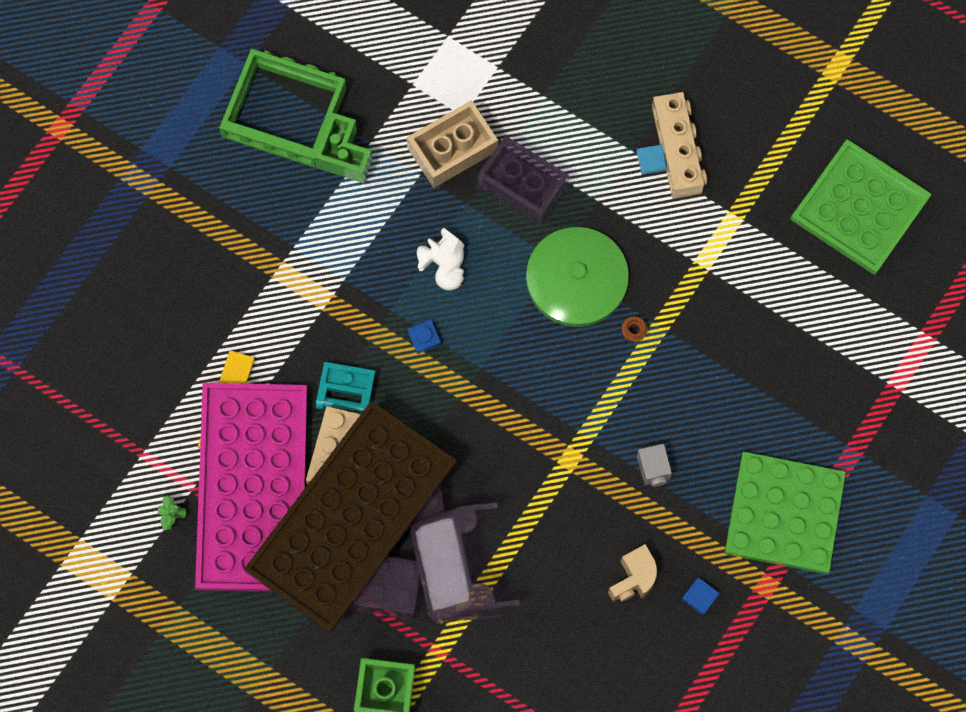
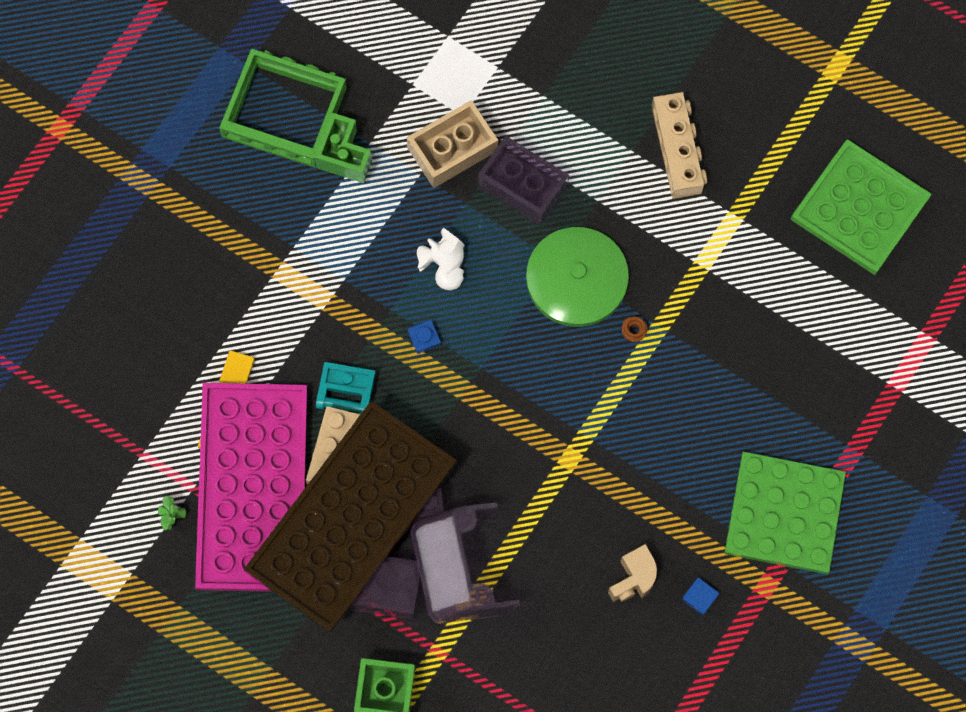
(651, 159): dark azure tile -> none
(654, 465): light grey brick -> none

